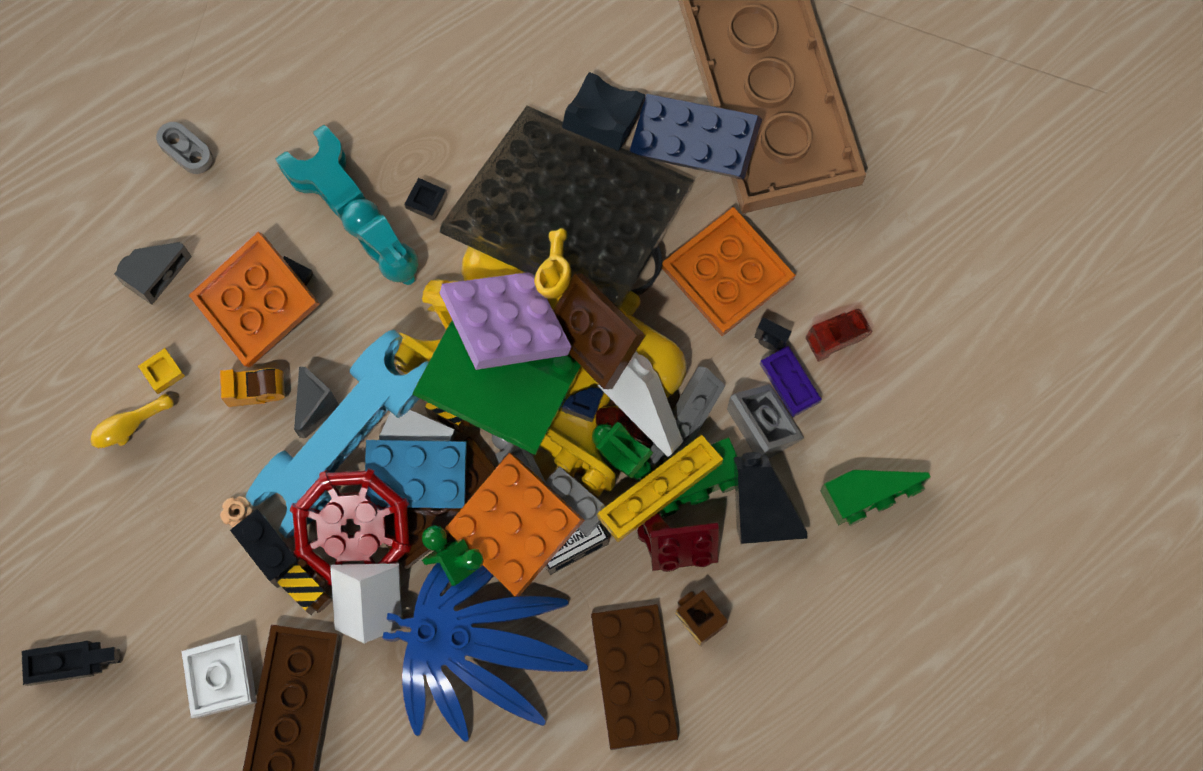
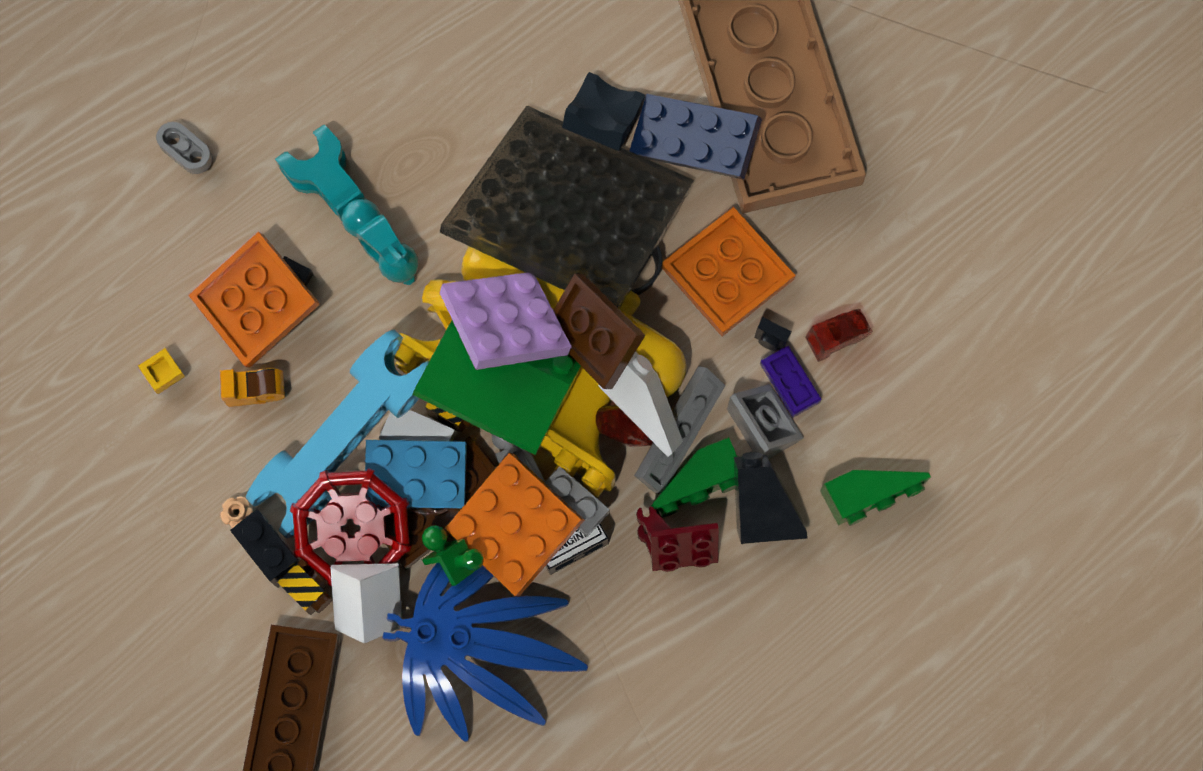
(66, 662): black hinge -> none
(120, 426): yellow piece -> none
(152, 269): dark grey slope -> none
(219, 676): white tile -> none
(313, 403): dark grey slope -> none
(425, 199): black plate -> none
(555, 272): yellow piece -> none
(584, 403): dark blue tile -> none
(622, 450): green piece -> none
(634, 677): reddish brown plate -> none
(659, 488): yellow plate -> none
(714, 619): reddish brown brick -> none

